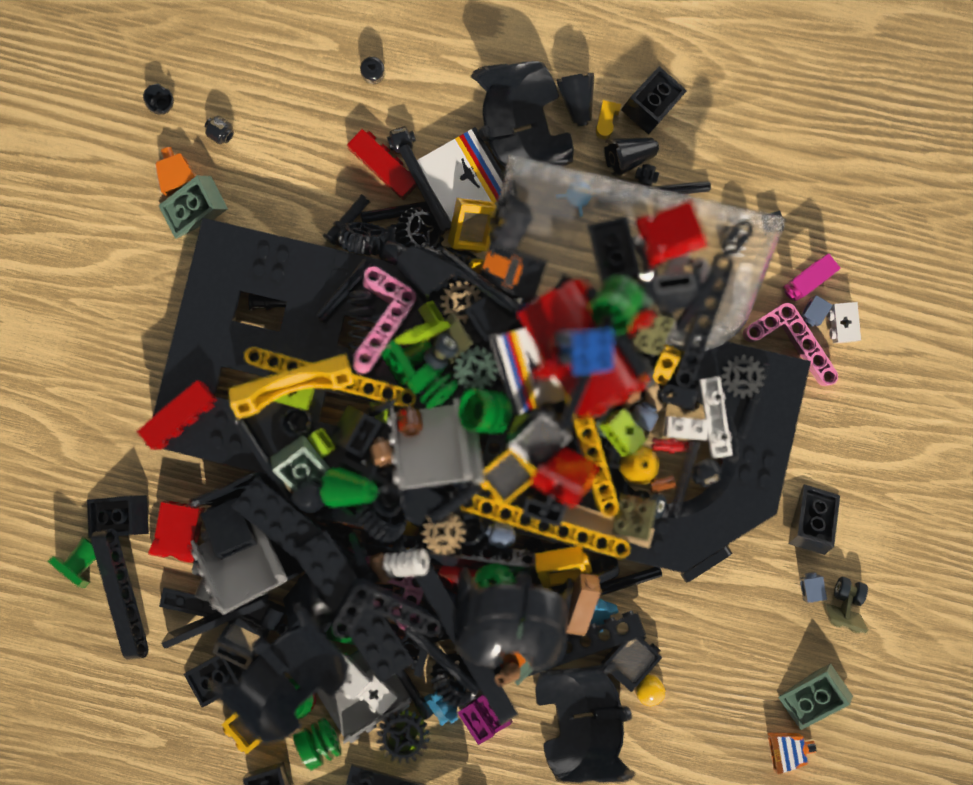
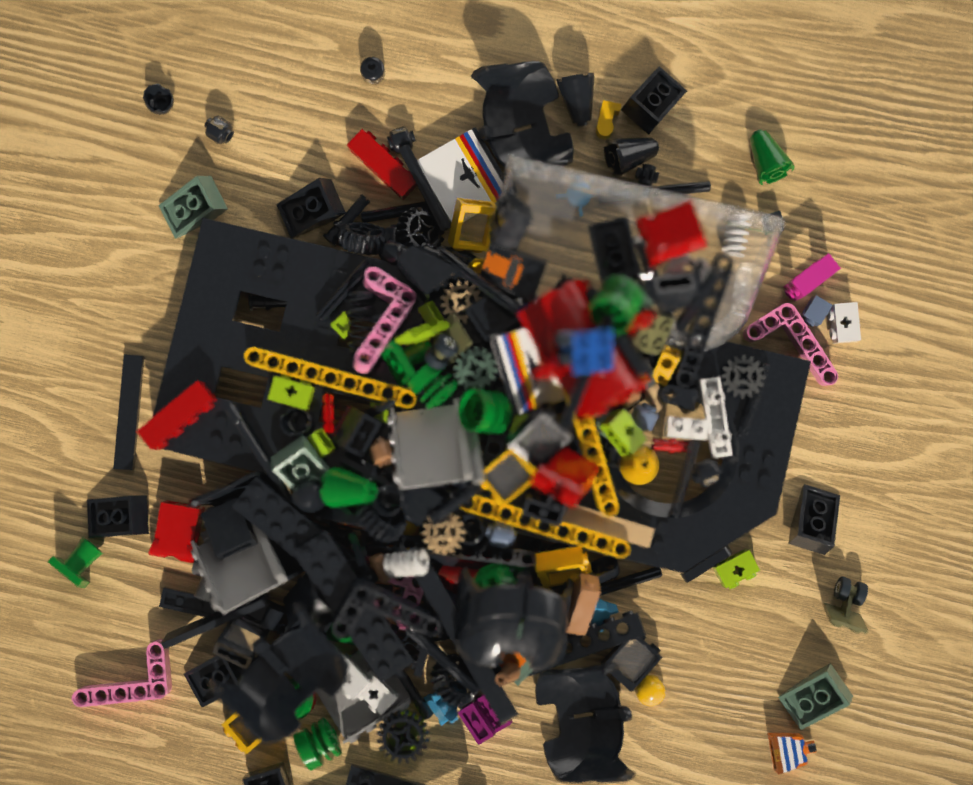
(119, 594): black beam -> none
(129, 412): none -> black tile
(131, 687): none -> bright pink beam
(173, 171): orange torso -> none
(311, 207): none -> black slope
(325, 374): yellow arch -> none
(328, 413): none -> red axle
(341, 325): none -> lime tile
(410, 421): reddish brown head -> none
(637, 514): olive plate -> none
(662, 484): dark orange pin -> none
(741, 240): black beam -> none
(747, 570): none -> lime brick
(769, 158): none -> green cone
(813, 587): sand blue brick -> none

